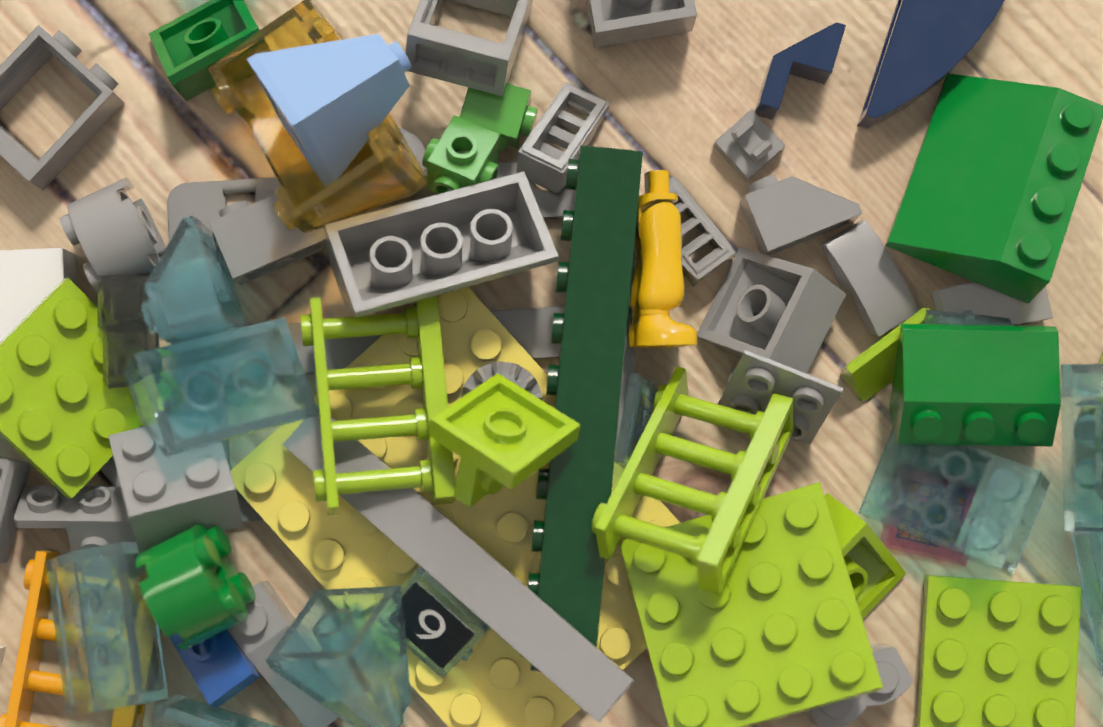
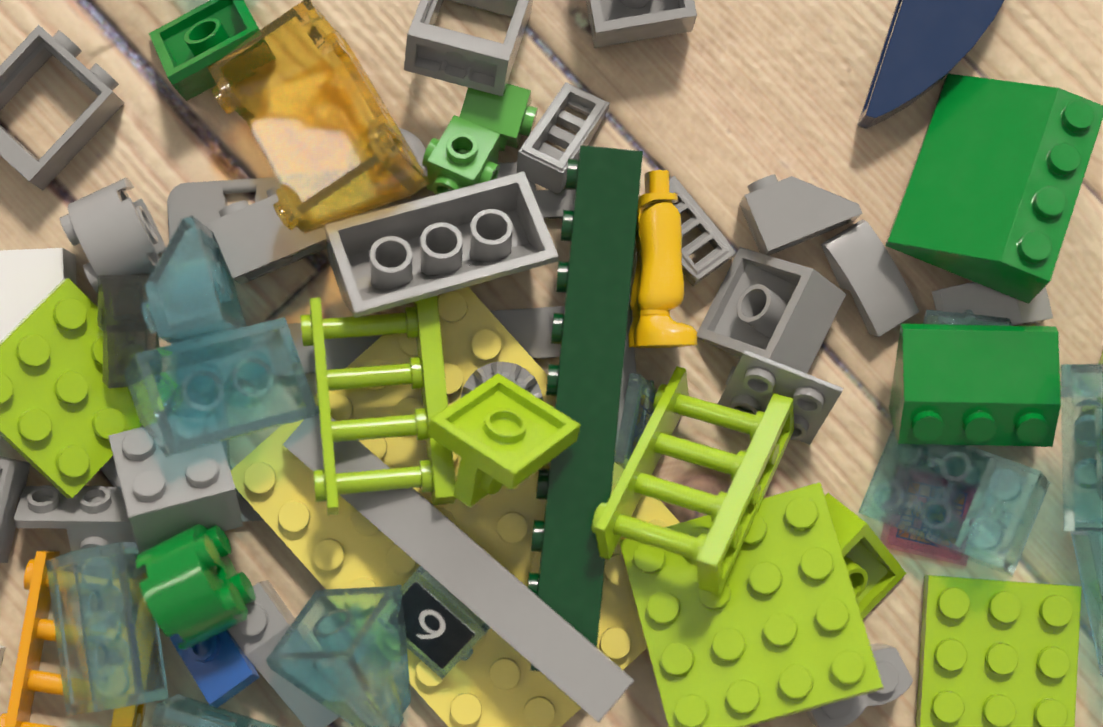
(333, 95): light blue slope -> none
(749, 145): light grey tile -> none
(808, 59): dark blue slope -> none
(876, 365): lime slope -> none

